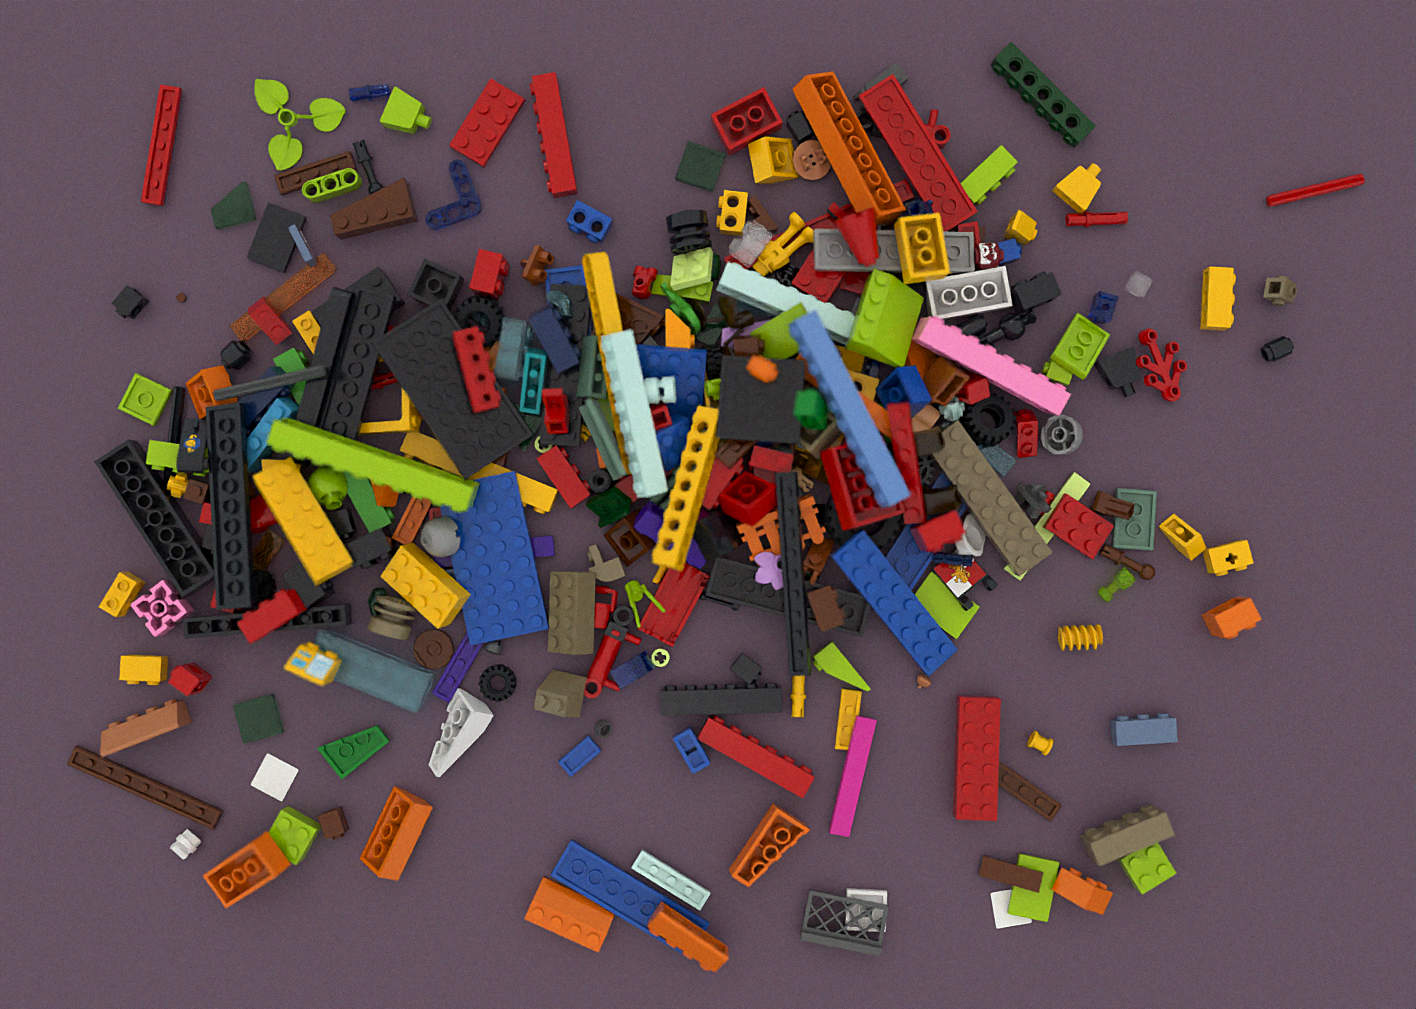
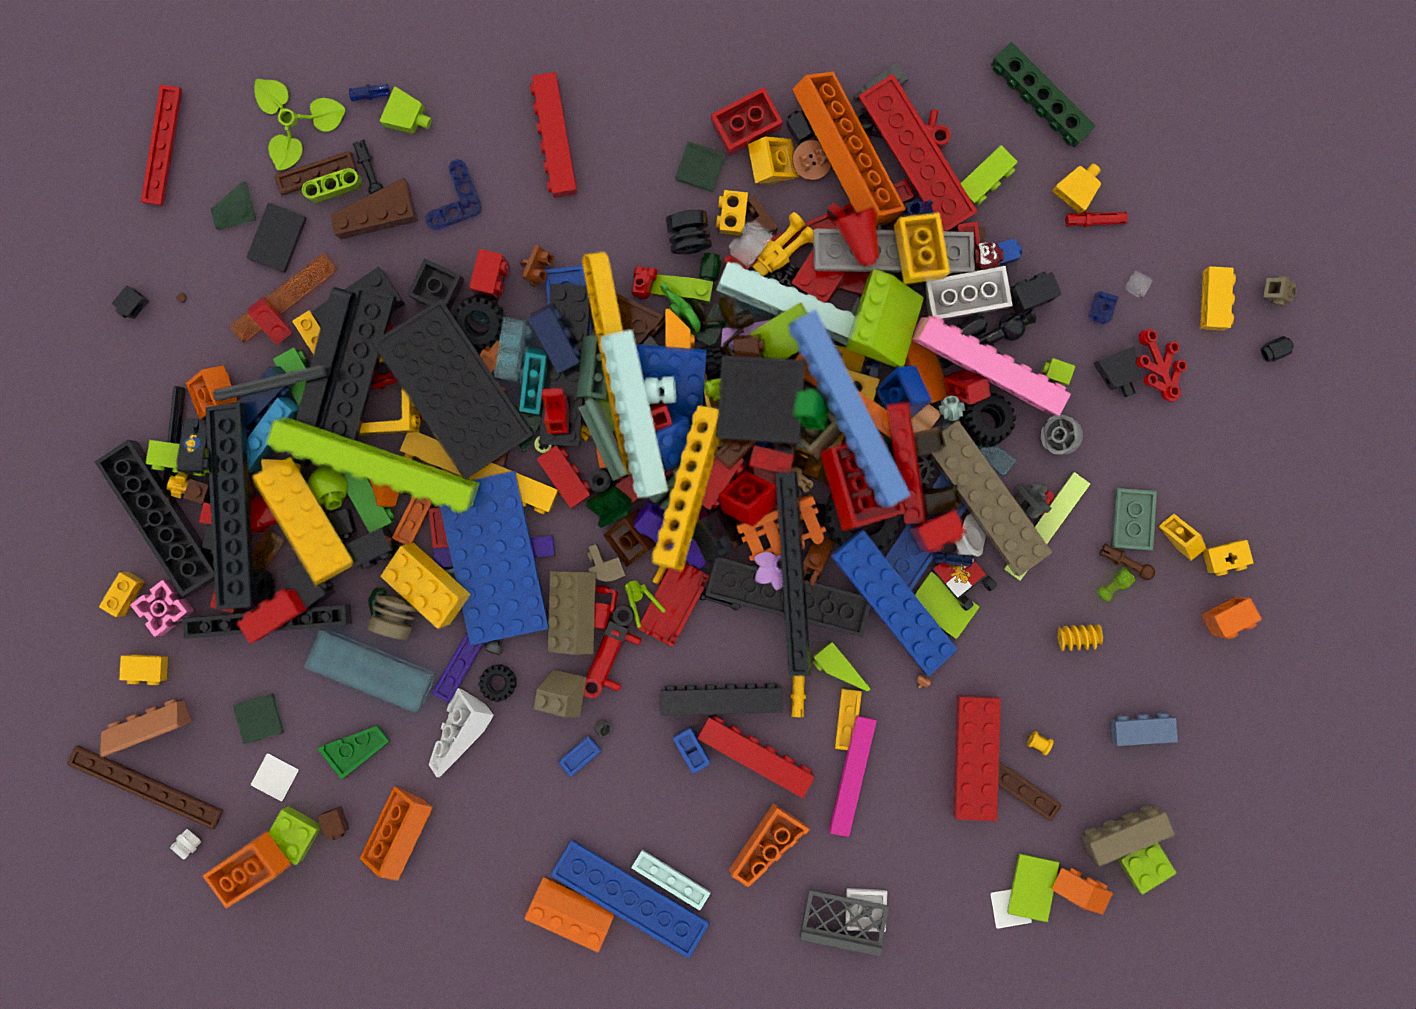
(145, 399): lime tile -> none
(189, 678): red brick -> none
(235, 354): black head -> none
(303, 246): sand blue tile -> none
(314, 663): yellow slope -> none
(433, 649): reddish brown tile -> none
(440, 537): light grey cylinder -> none
(475, 369): red brick -> none
(487, 122): red plate -> none
(561, 300): clear light blue arm -> none
(592, 218): blue brick -> none
(633, 669): clear blue brick -> none
(657, 662): yellowish green bush -> none
(688, 937): orange slope -> none
(691, 268): yellowish green plate -> none
(746, 668): black brick -> none
(762, 369): orange brick -> none
(825, 607): reddish brown brick -> none
(944, 380): dark orange torso -> none
(1011, 873): reddish brown tile -> none
(1021, 228): yellow slope -> none
(1026, 433): red bracket -> none
(1078, 526): red plate -> none
(1080, 346): lime tile -> none
(1109, 505): reddish brown piece -> none
(1315, 190): red axle -> none

